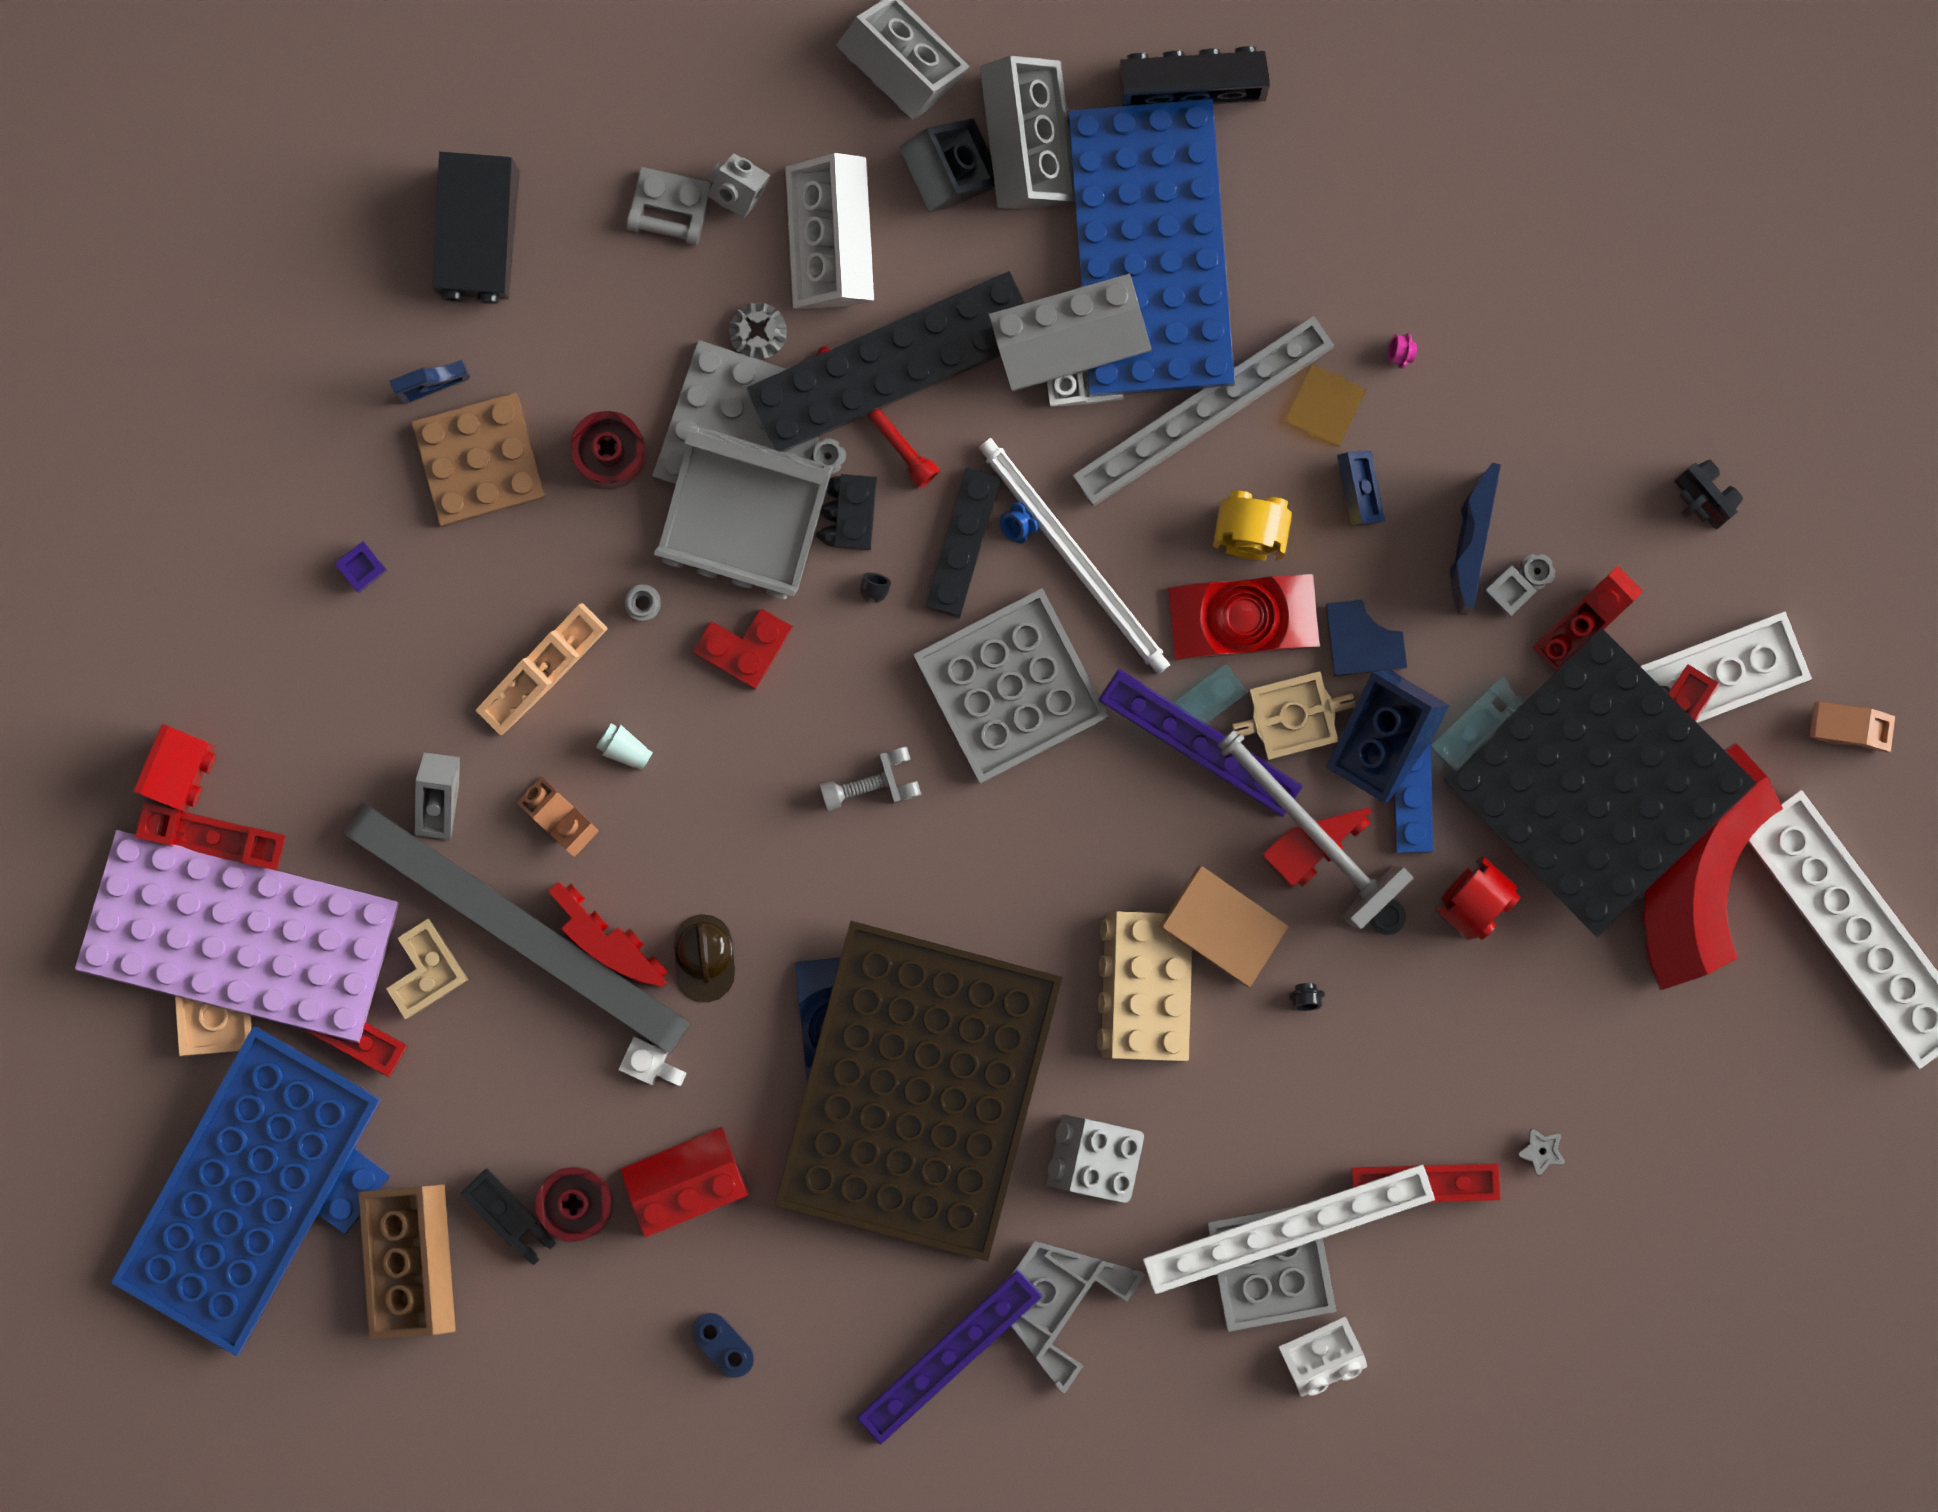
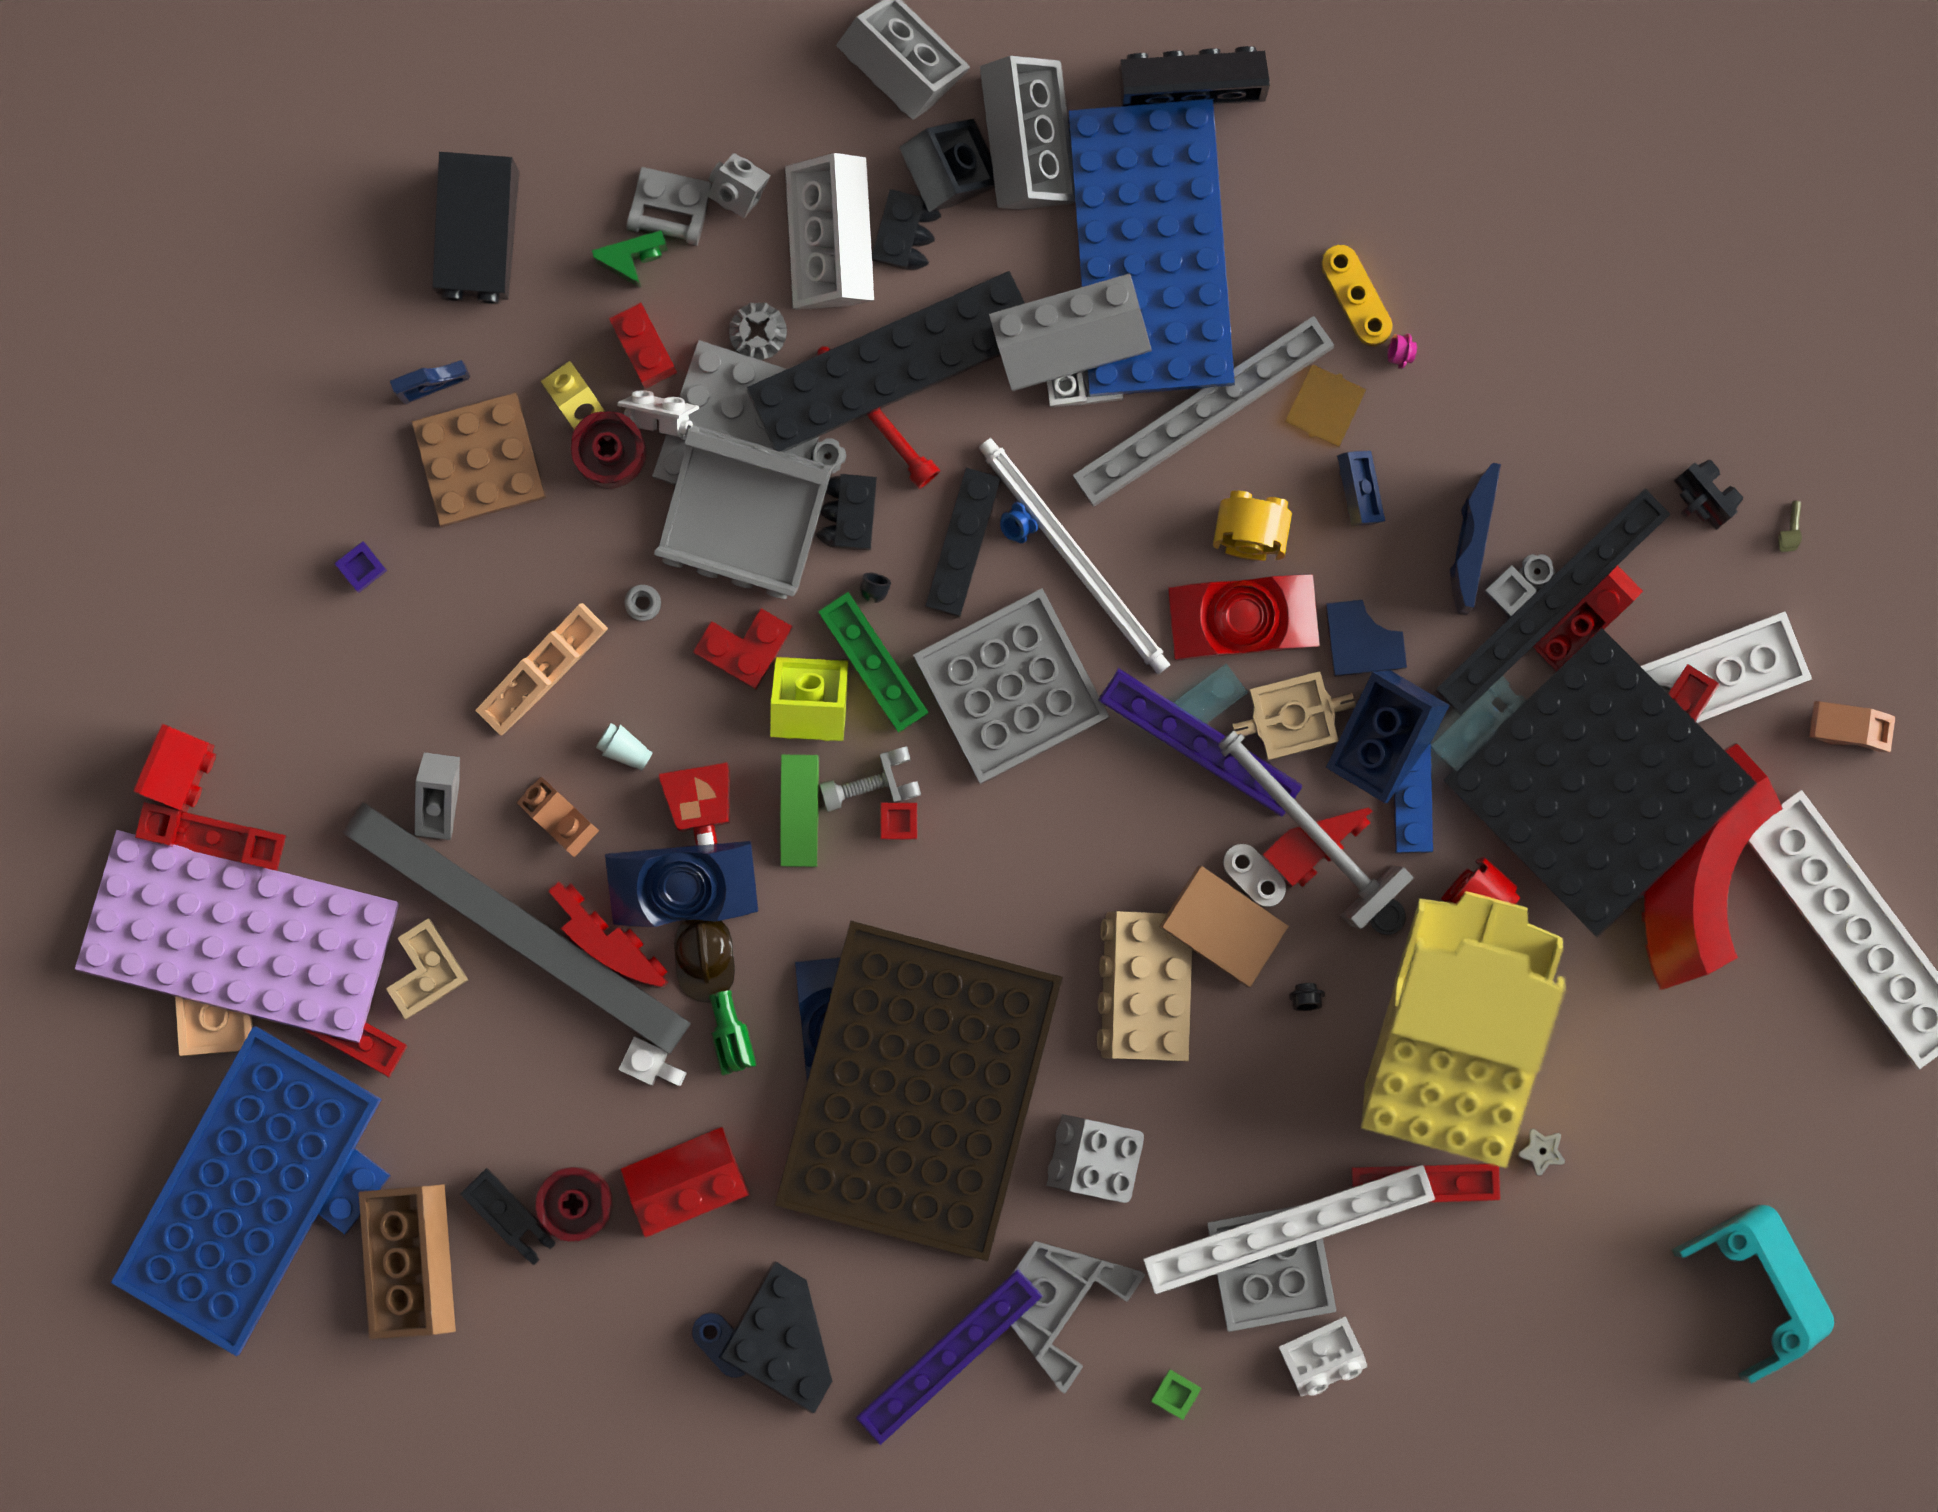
(570, 392): none -> light yellow bracket
(620, 256): none -> green slope
(643, 345): none -> red brick
(672, 412): none -> white hinge
(682, 884): none -> dark blue slope
(699, 799): none -> red torso
(730, 1036): none -> green arm
(781, 1340): none -> black plate
(799, 810): none -> bright green slope
(809, 699): none -> neon yellow slope
(873, 662): none -> green plate
(898, 821): none -> red plate
(902, 231): none -> black plate
(1176, 1394): none -> bright green plate
(1254, 875): none -> white plate
(1357, 311): none -> yellow plate
(1464, 1028): none -> light yellow piece
(1552, 602): none -> black plate
(1764, 1233): none -> teal windscreen
(1791, 539): none -> olive hand

